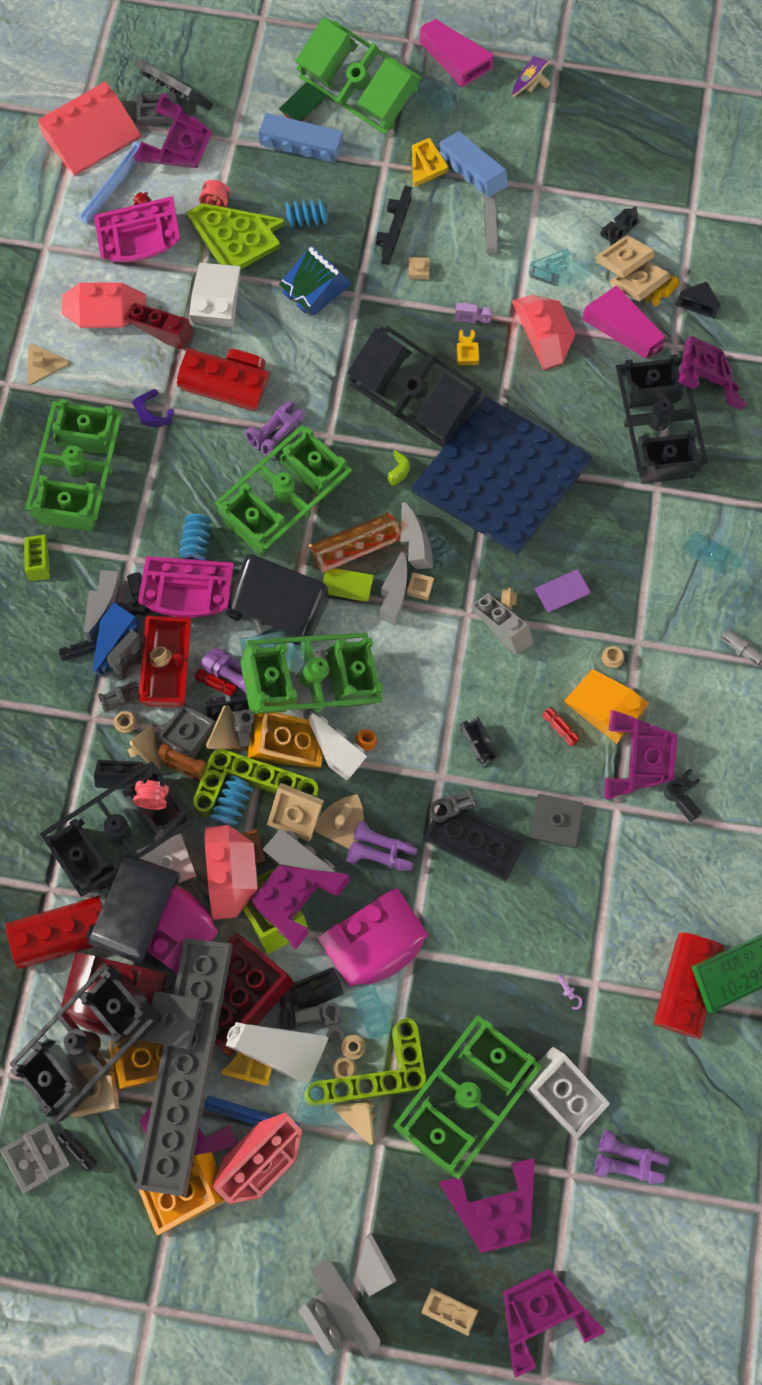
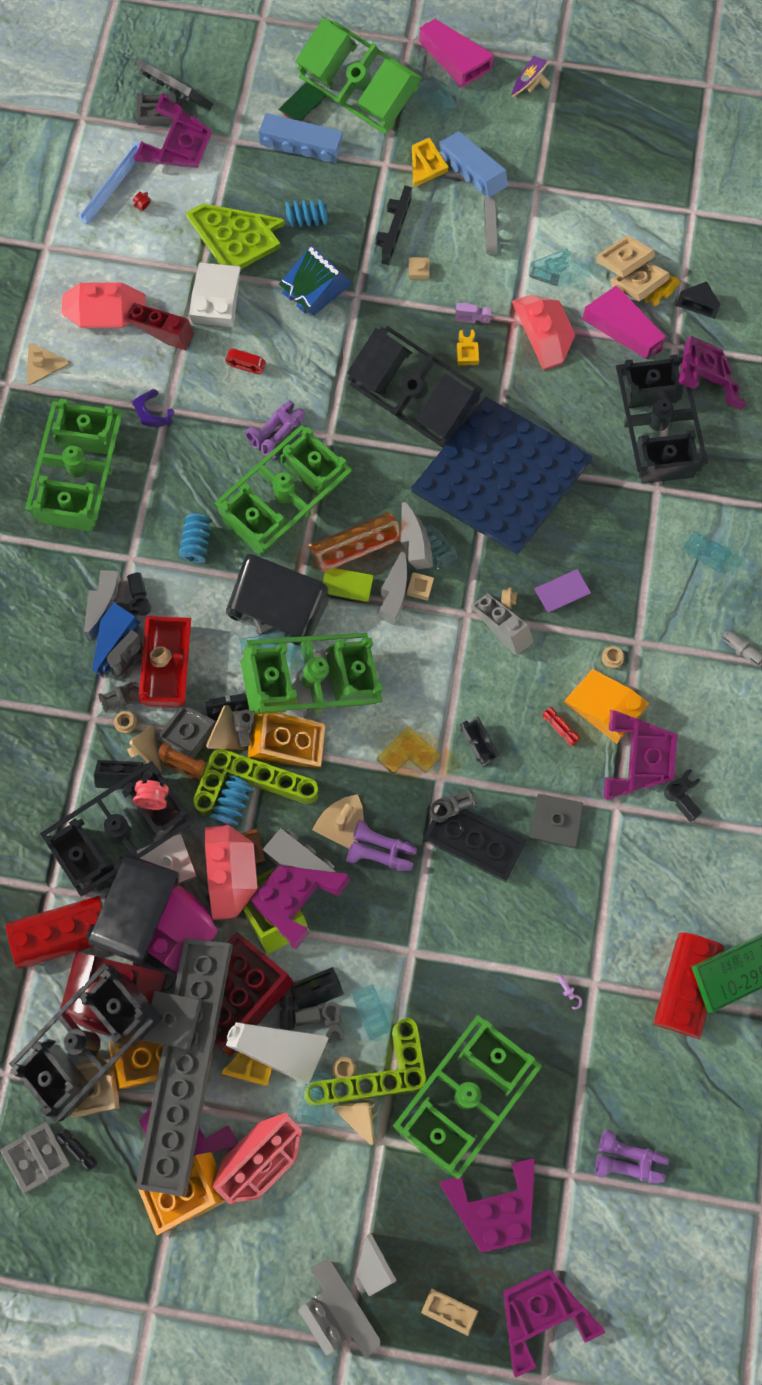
(39, 570): lime slope -> none
(78, 649): black axle -> none
(88, 128): coral slope -> none
(137, 231): dark pink slope -> none
(186, 586): dark pink slope -> none
(215, 193): coral wheel -> none
(217, 683): red axle -> none
(222, 379): red container -> none
(223, 664): medium lavender piece -> none
(236, 1111): blue axle -> none
(295, 812): tan plate -> none
(338, 752): white slope -> none
(356, 1054): tan plate -> none
(366, 735): orange plate -> none
(375, 940): dark pink slope -> none
(401, 471): lime hair -> none
(407, 747): none -> clear yellow plate
(566, 1093): white slope -> none
(624, 223): black hinge -> none

